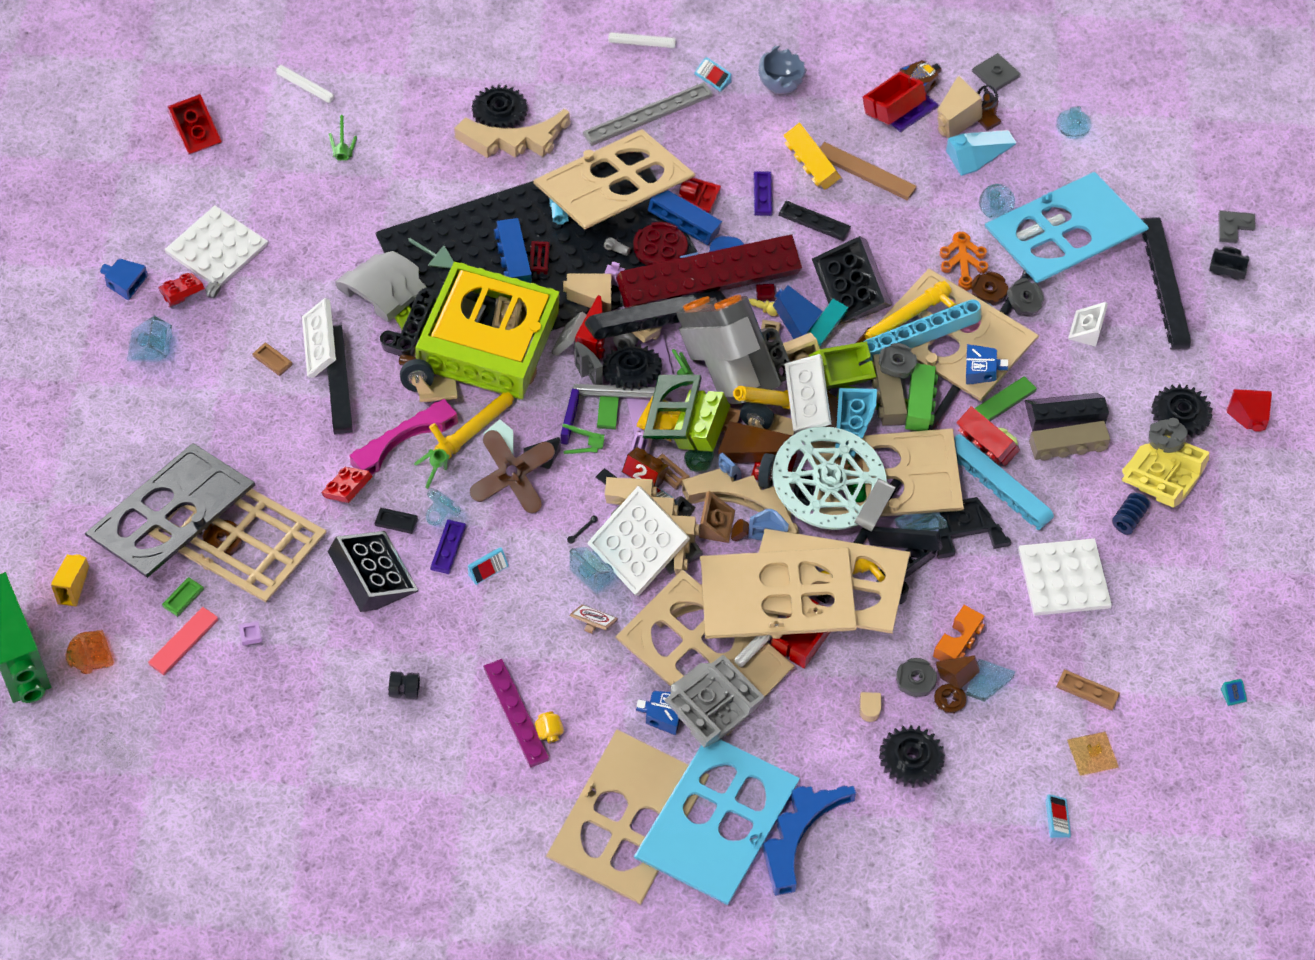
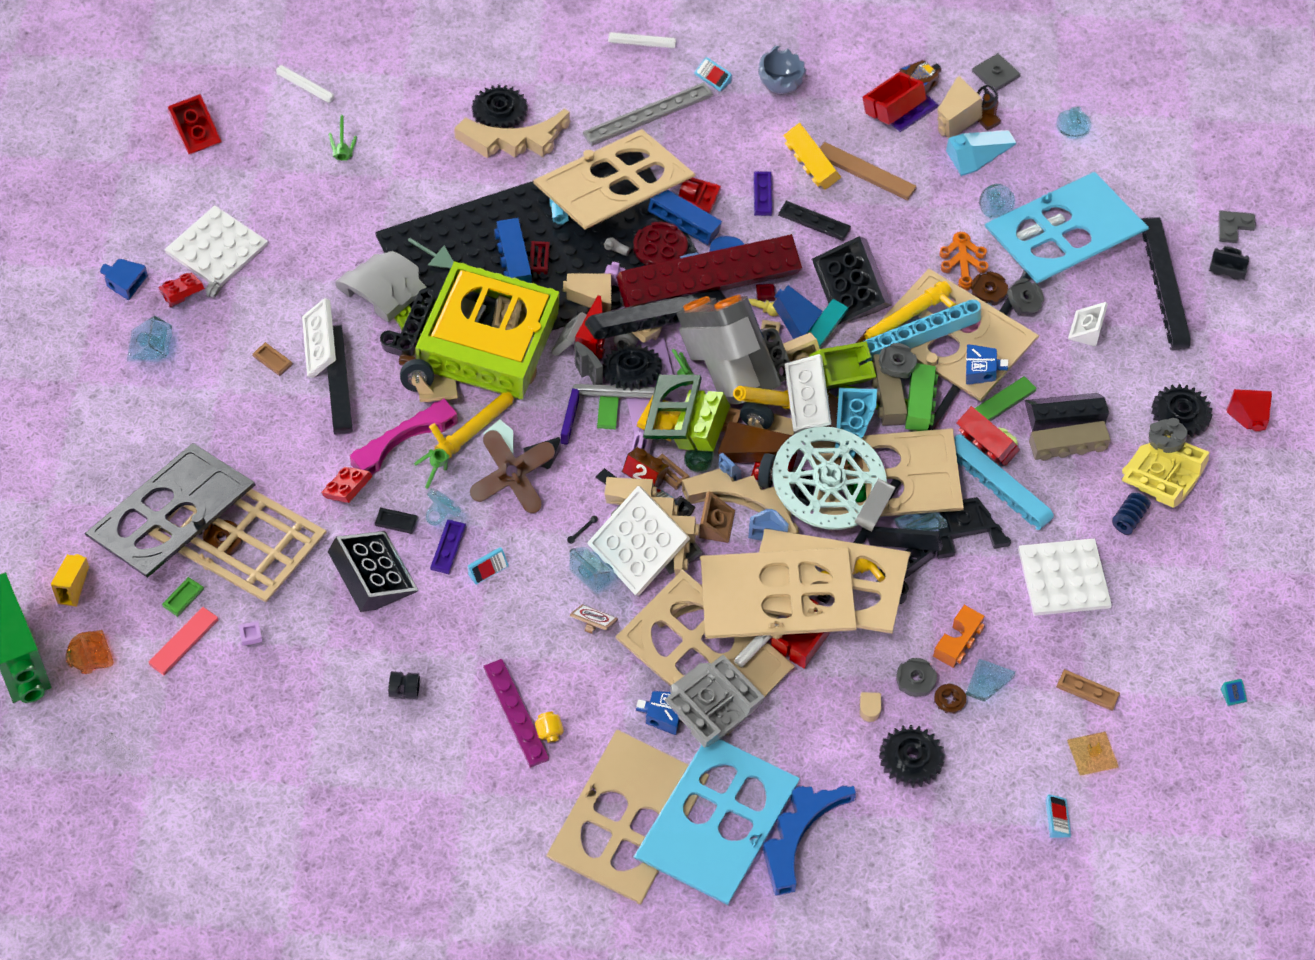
(595, 440): bright green plant -> none
(739, 530): reddish brown tile -> none
(958, 670): reddish brown slope -> none

